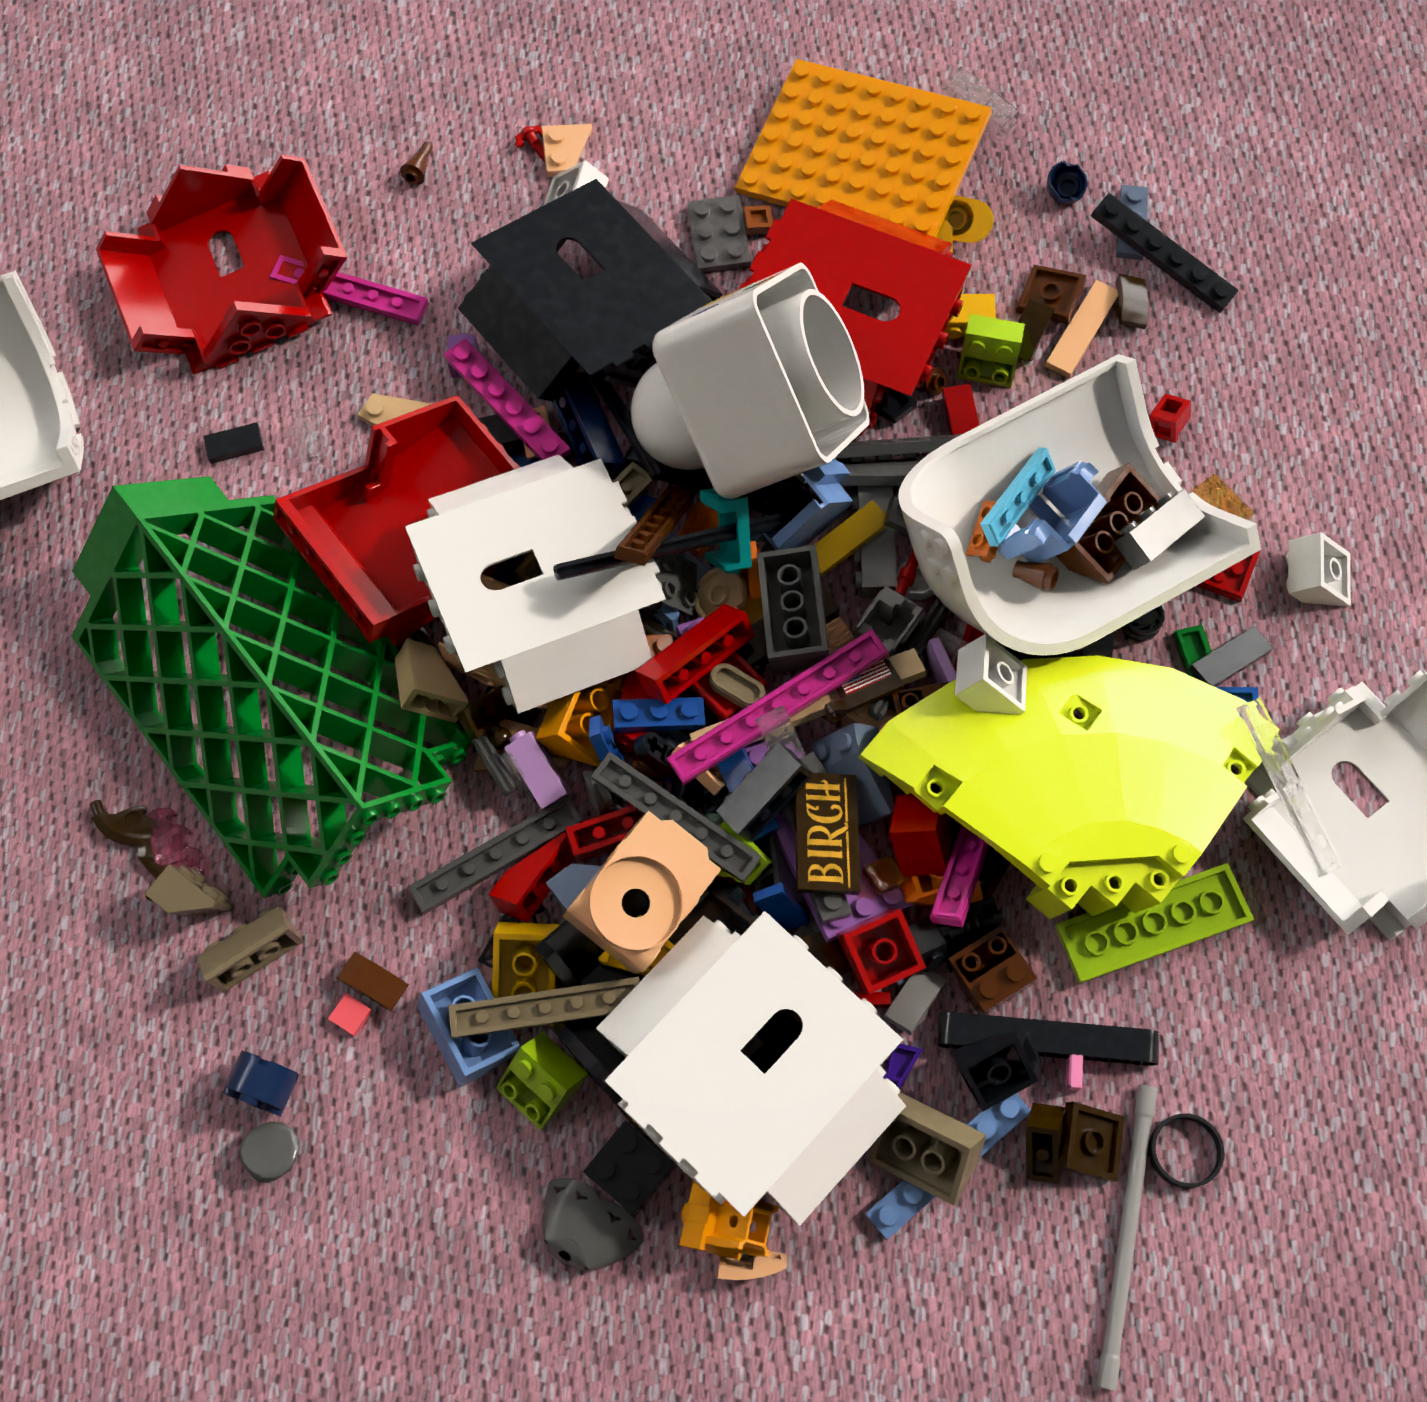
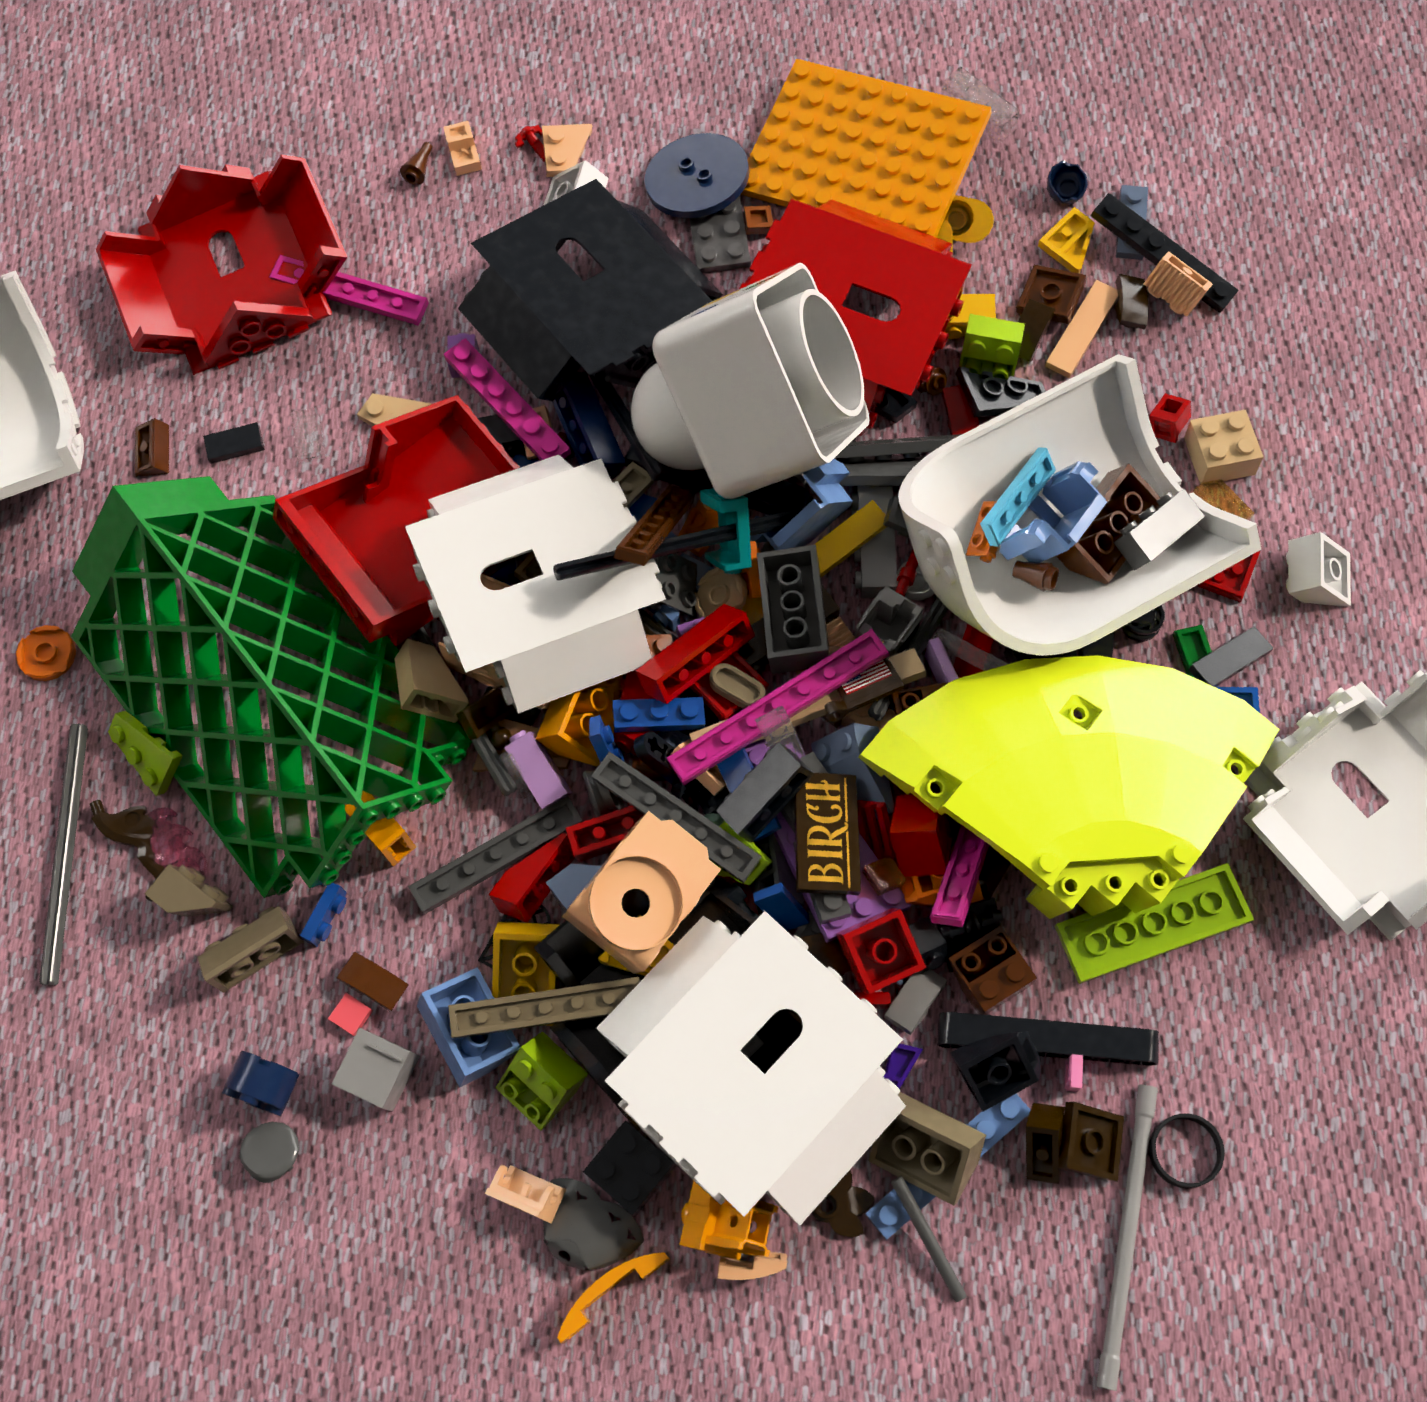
(50, 661): none -> orange tile
(63, 856): none -> dark grey axle
(144, 752): none -> lime wing
(152, 448): none -> reddish brown slope
(318, 925): none -> blue plate
(375, 1070): none -> light grey piece
(386, 835): none -> light orange slope
(462, 148): none -> light nougat slope
(526, 1192): none -> light nougat hinge
(577, 1319): none -> light orange slope
(697, 175): none -> dark blue plate
(847, 1204): none -> dark brown plate
(870, 828): none -> red tile
(928, 1239): none -> dark grey bar
(990, 678): white slope -> none
(995, 395): none -> black wing
(1069, 240): none -> yellow wing
(1177, 284): none -> light nougat brick
(1223, 447): none -> tan brick
(1289, 787): clear tile -> none

